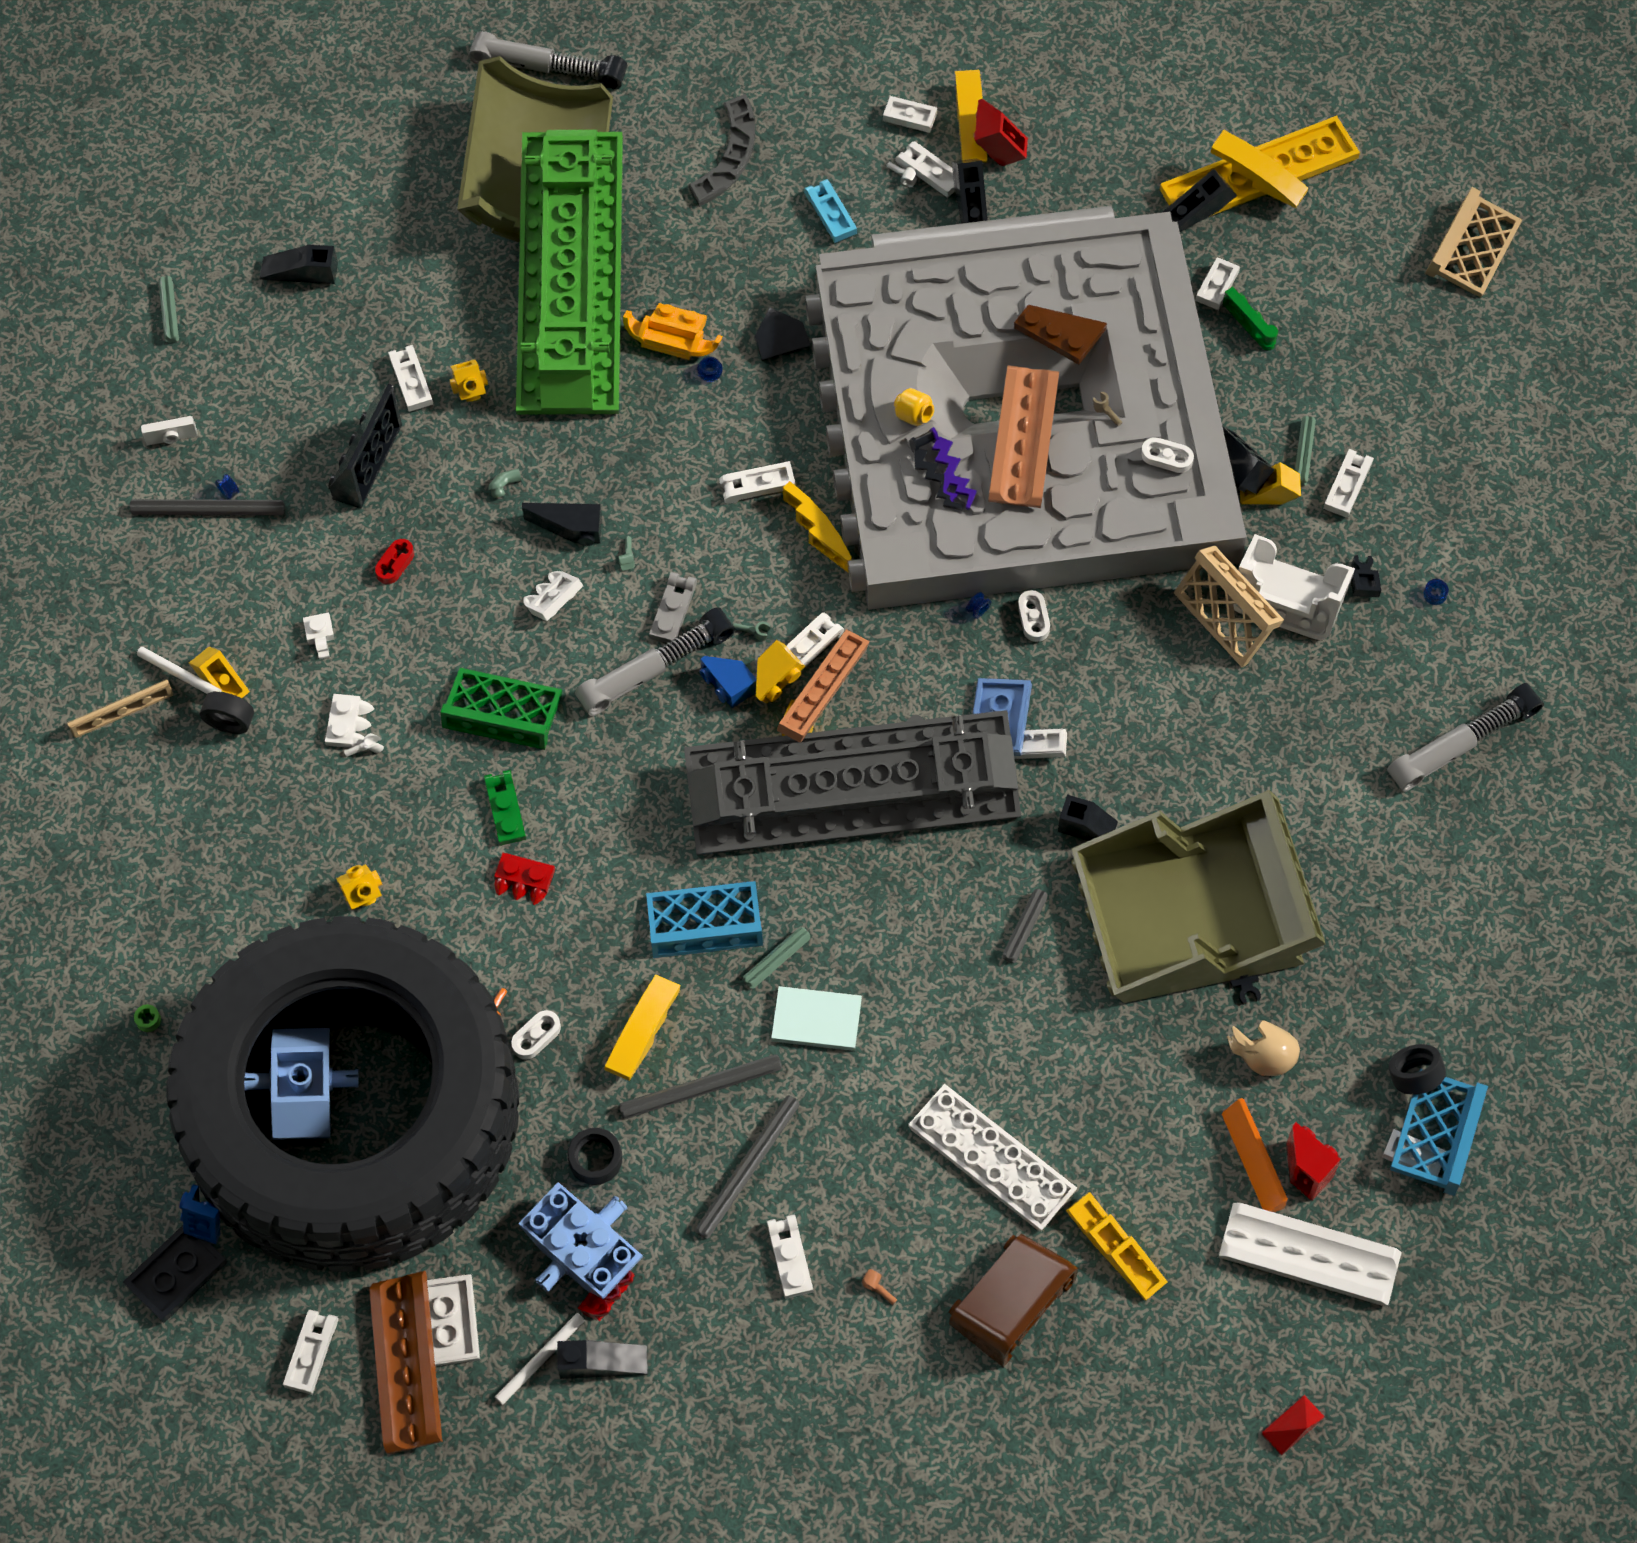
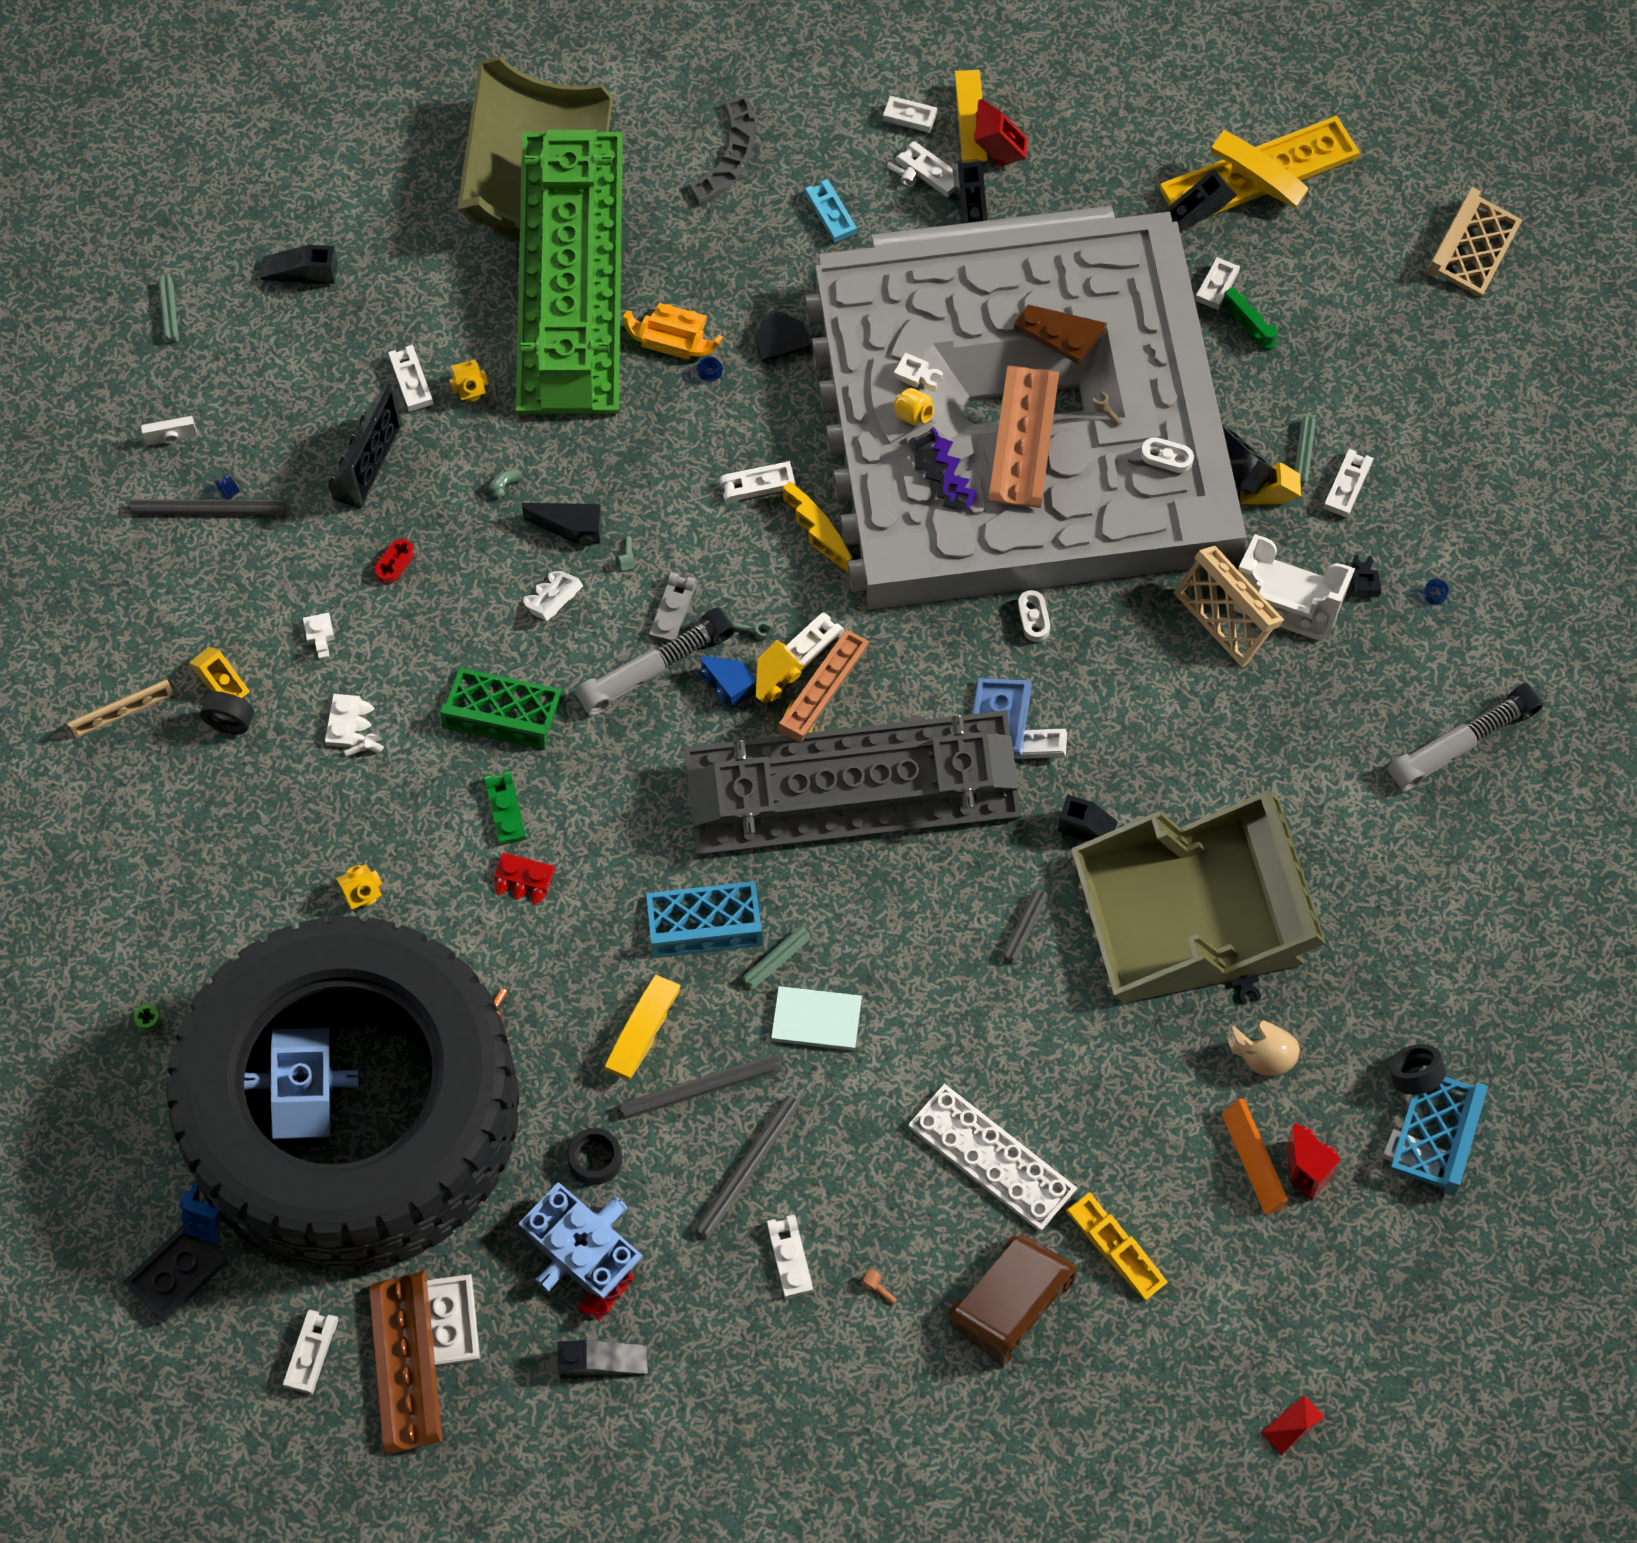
(176, 671): white bar -> none
(534, 1034): white plate -> none
(539, 1359): white bar -> none
(608, 71): piece -> none
(915, 370): none -> white plate
(978, 605): clear blue bush -> none
(1310, 1253): white plate -> none

